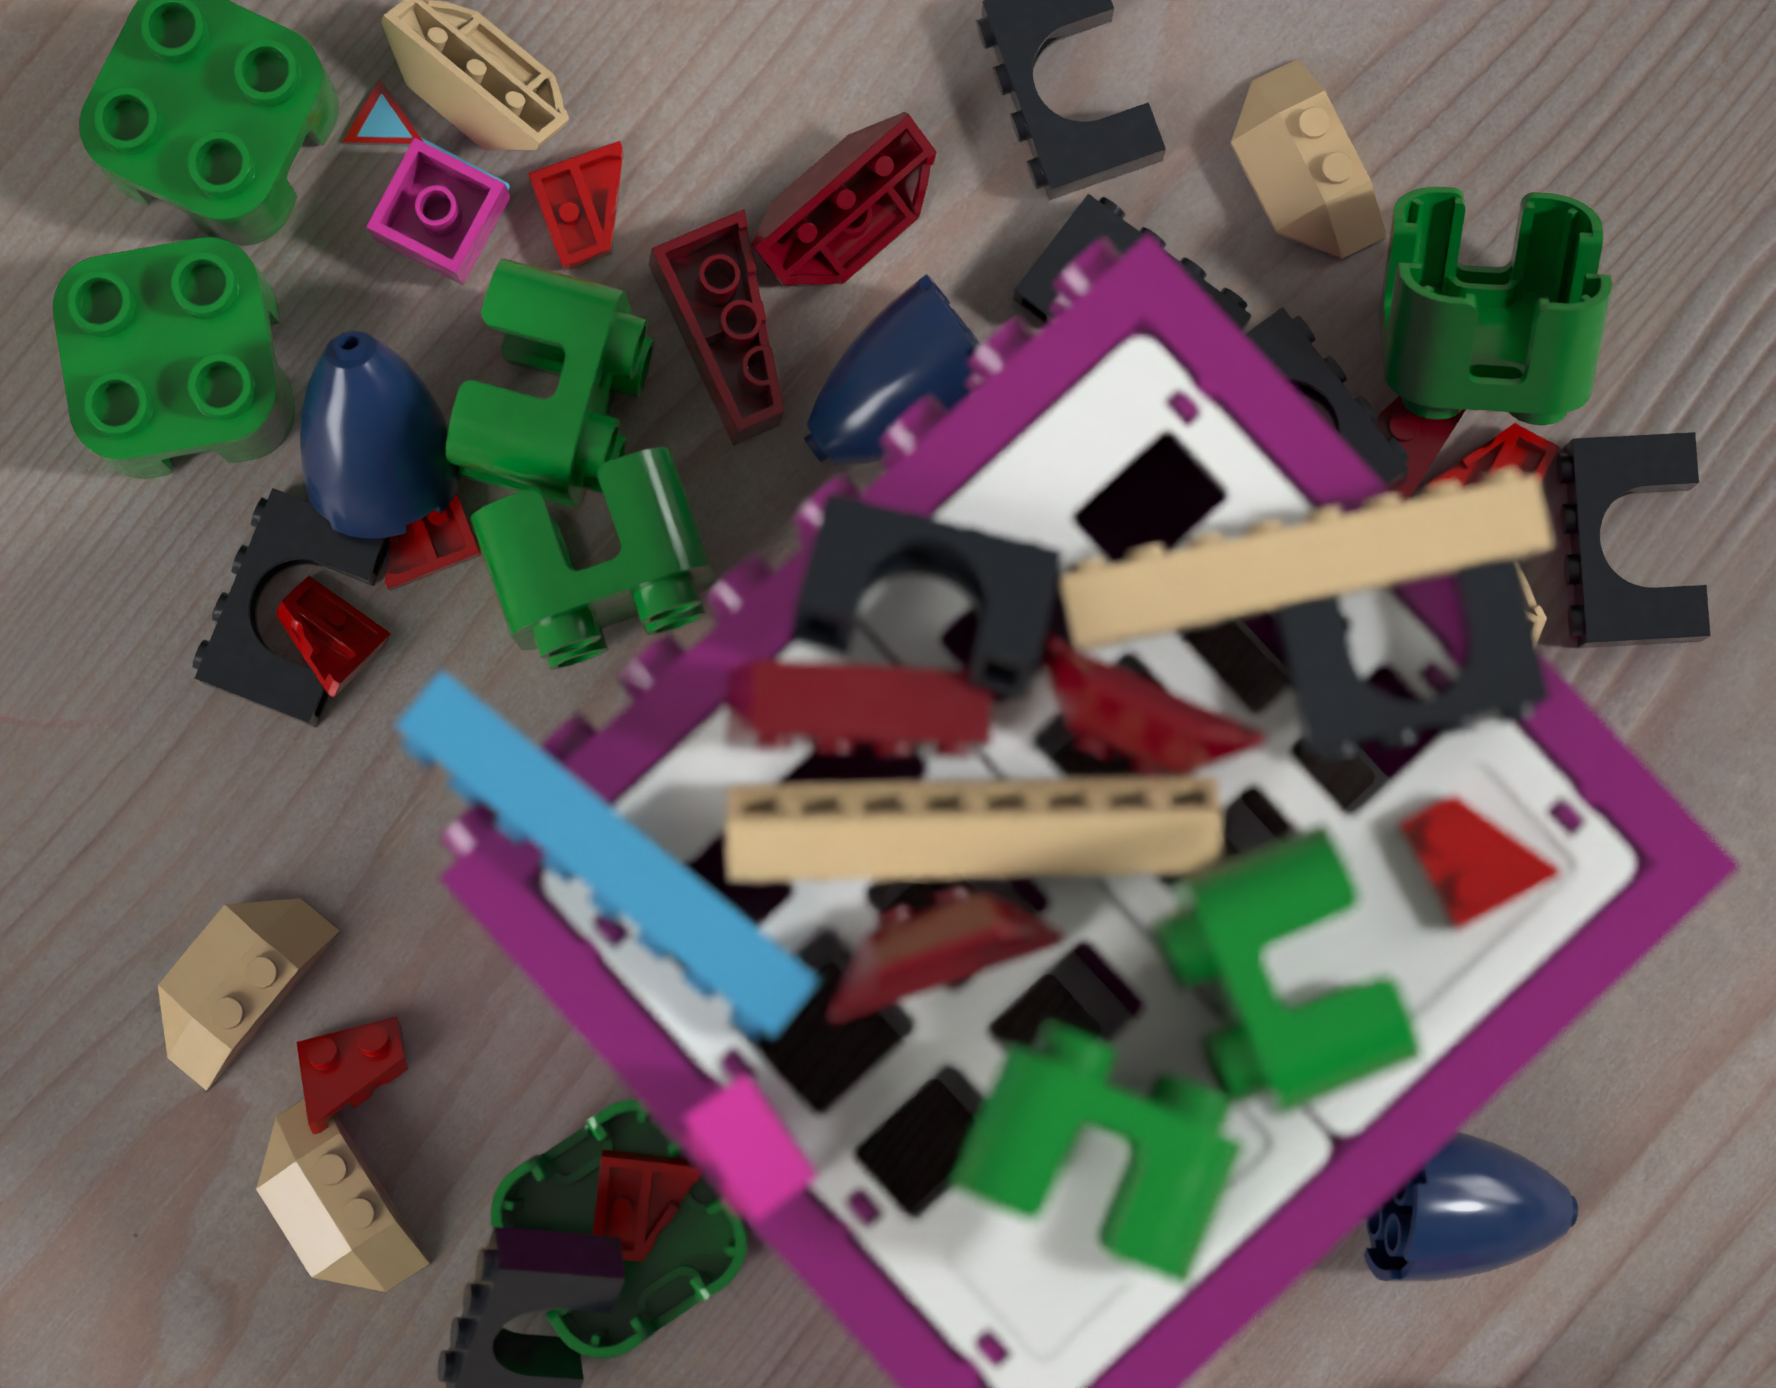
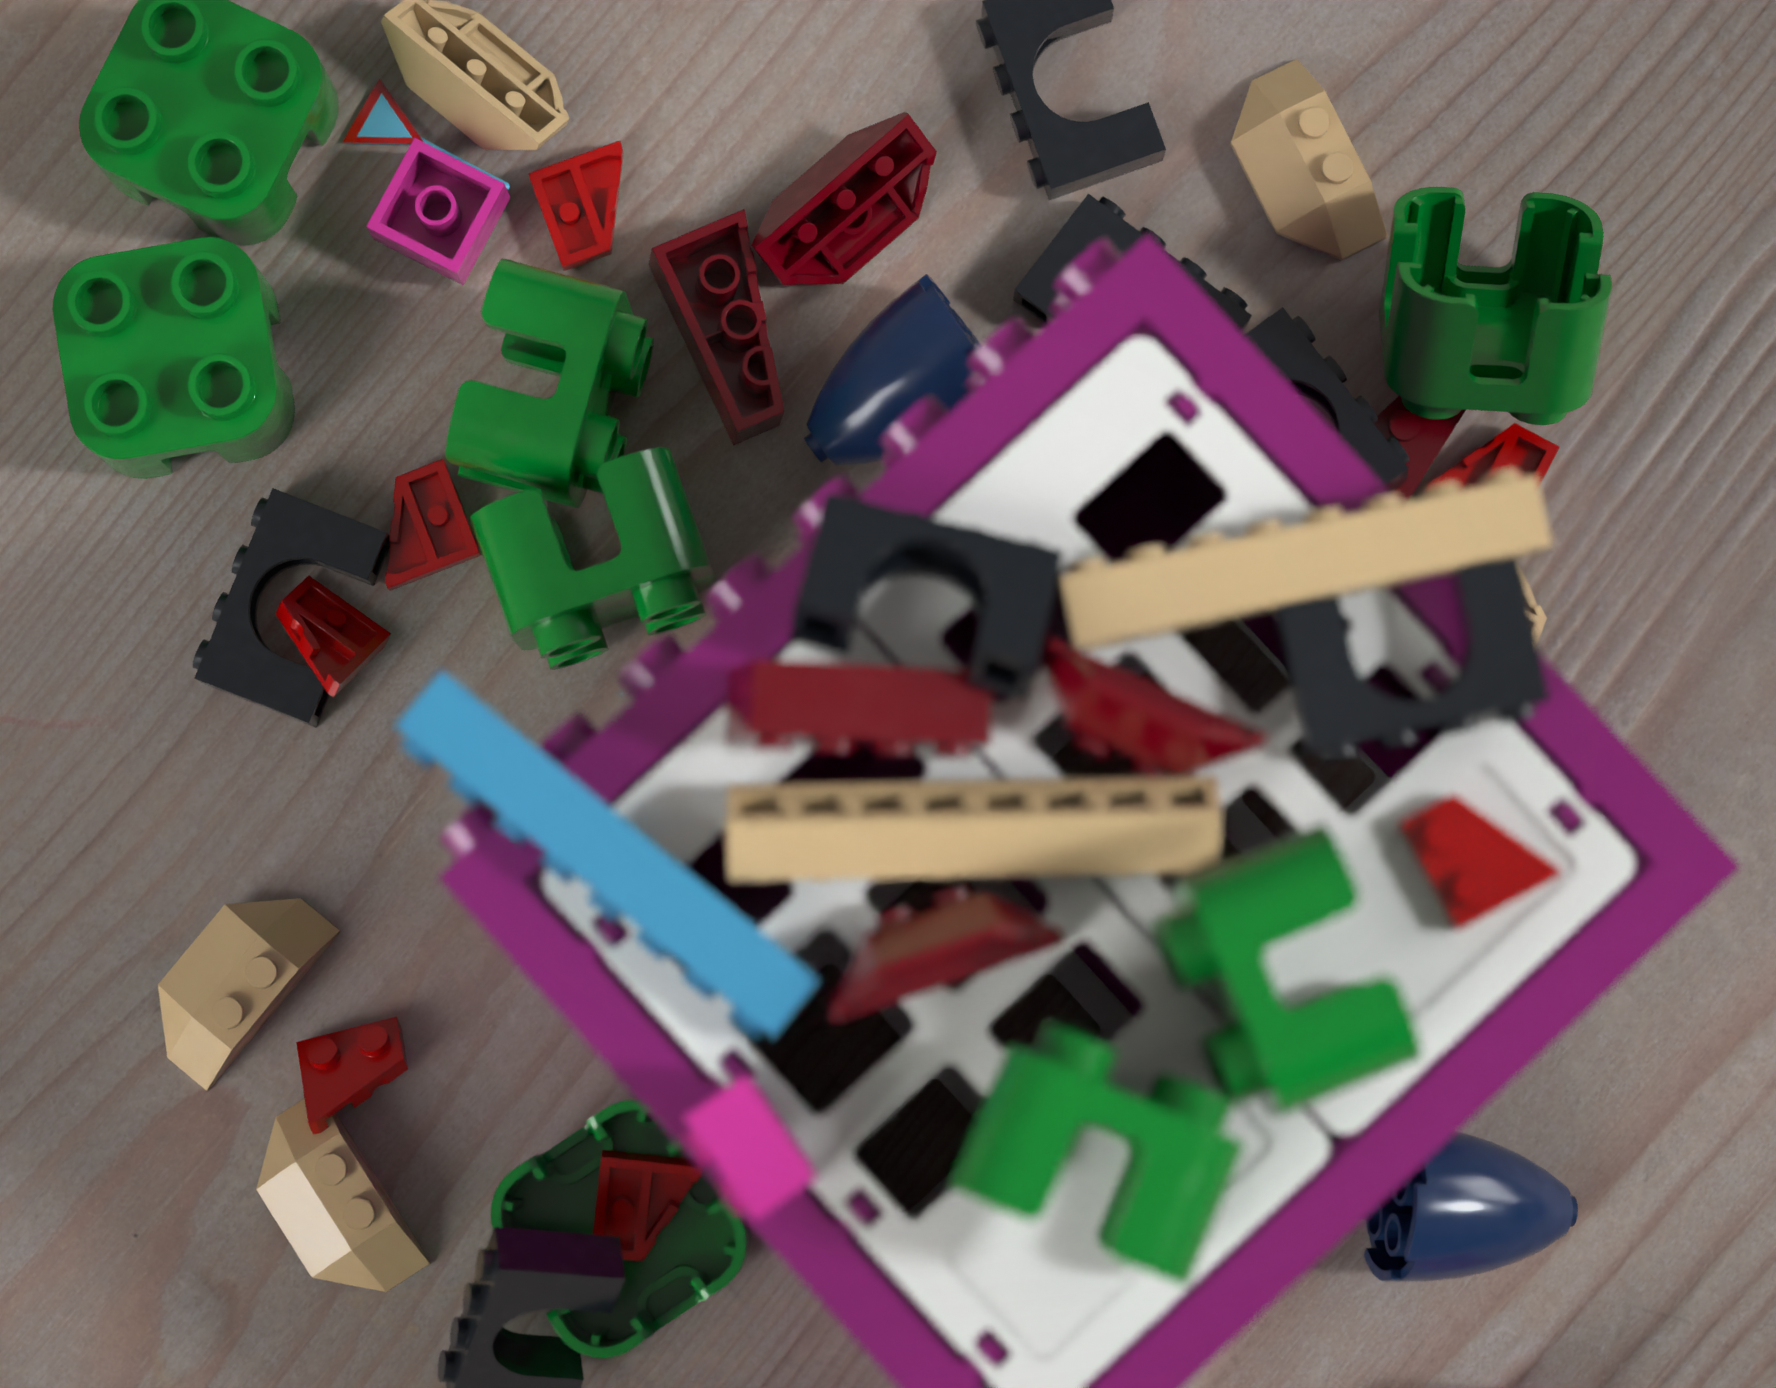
(372, 440): dark blue cylinder -> none
(1607, 606): black arch -> none

